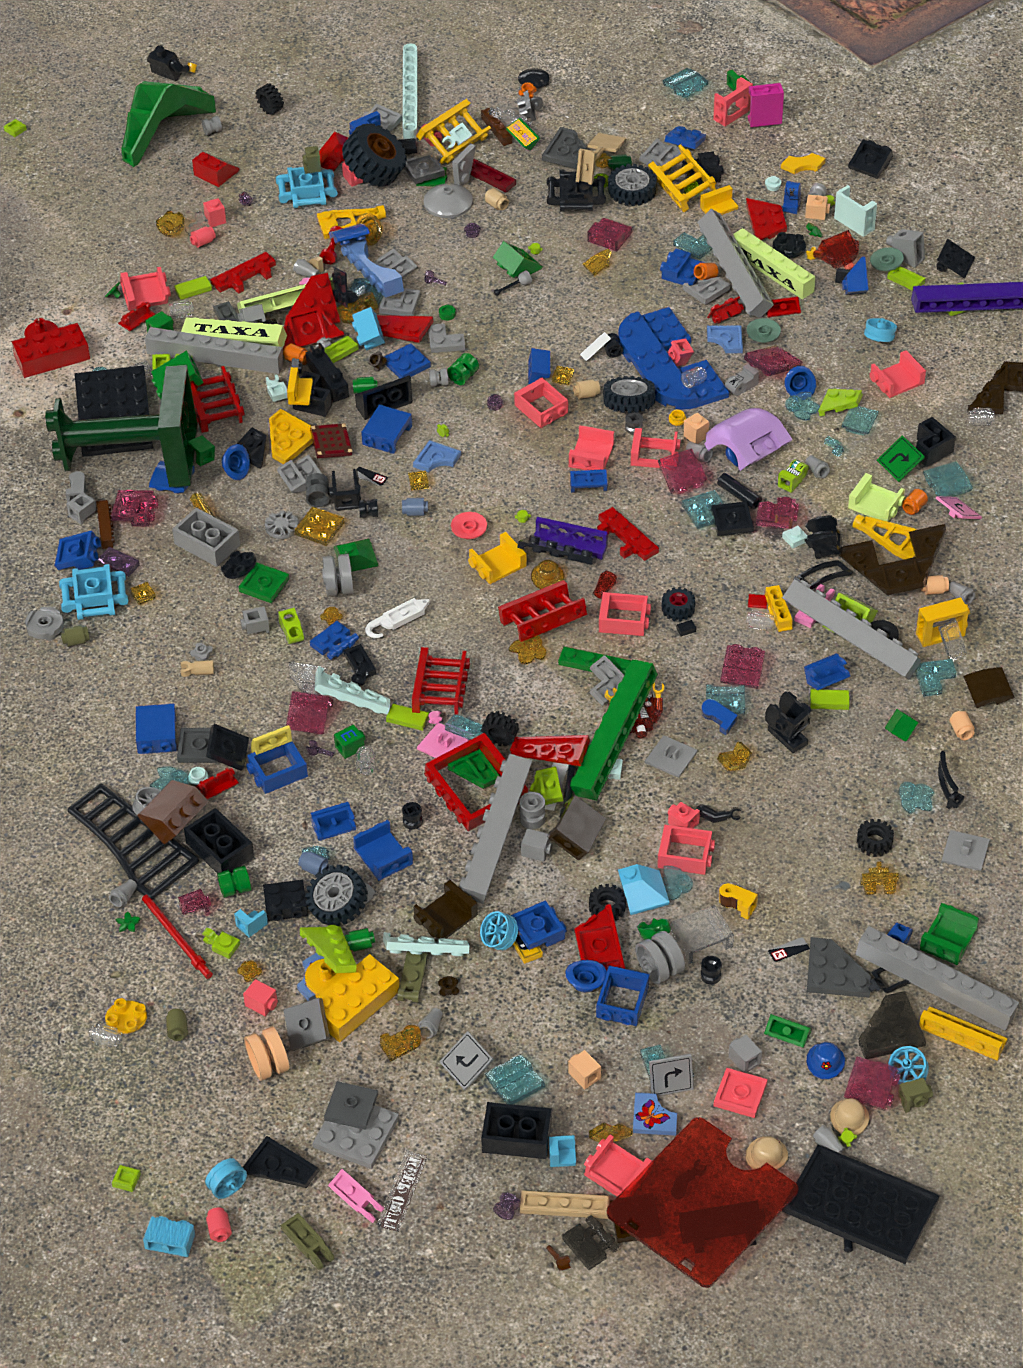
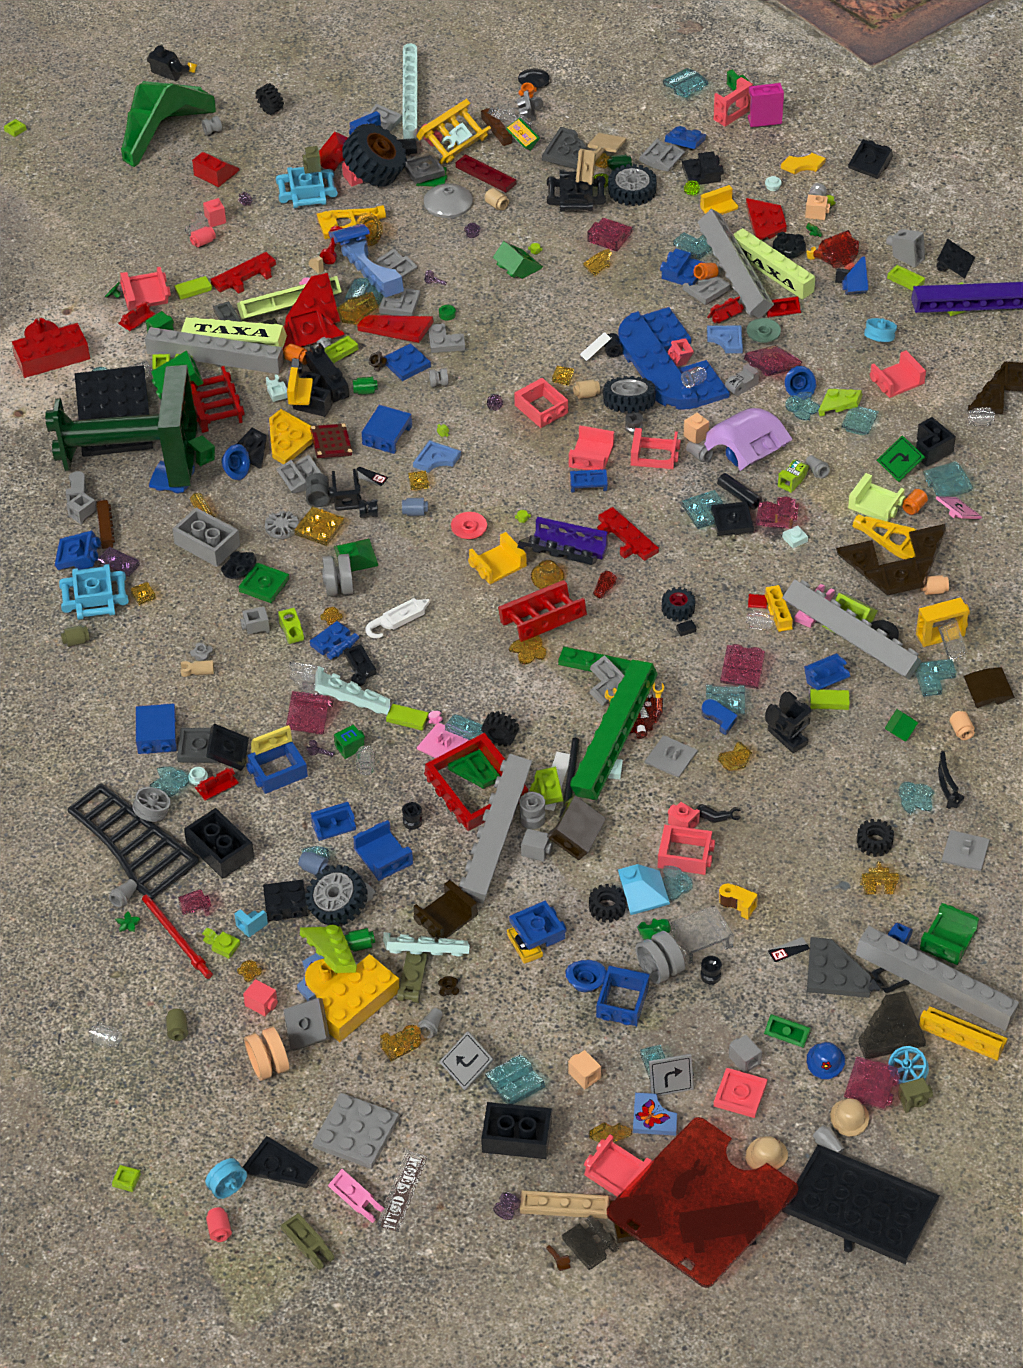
(44, 631): light grey plate -> none
(126, 1015): yellow dish -> none
(135, 507): clear pink plate -> none
(169, 1236): medium azure brick -> none
(171, 224): clear yellow hair -> none
(172, 809): reddish brown slope -> none
(181, 308): clear brick -> none
(233, 882): green wheel -> none
(252, 314): light grey brick -> none
(304, 268): light grey cone -> none
(341, 293): black hinge -> none
(351, 1105): dark grey plate -> none
(368, 328): medium azure brick -> none
(392, 395): black slope -> none
(424, 673): red fence -> none
(463, 164): light grey wing -> none
(463, 369): green wheel -> none
(504, 932): medium azure wheel -> none
(524, 278): hinge -> none
(538, 365): blue hinge -> none
(558, 749): red wing -> none
(562, 1151): medium azure panel -> none
(599, 939): red wing -> none
(624, 602): coral window -> none
(673, 190): yellow fence -> none
(677, 417): yellow plate -> none
(682, 471): clear pink plate -> none
(792, 197): blue leg -> none
(825, 538): black piece -> none
(836, 444): clear light blue arm -> none
(846, 572): black sword -> none
(847, 1137): lime piece -> none
(853, 215): light aqua panel -> none
(886, 259): sand green dish -> none
(959, 590): light grey cone -> none

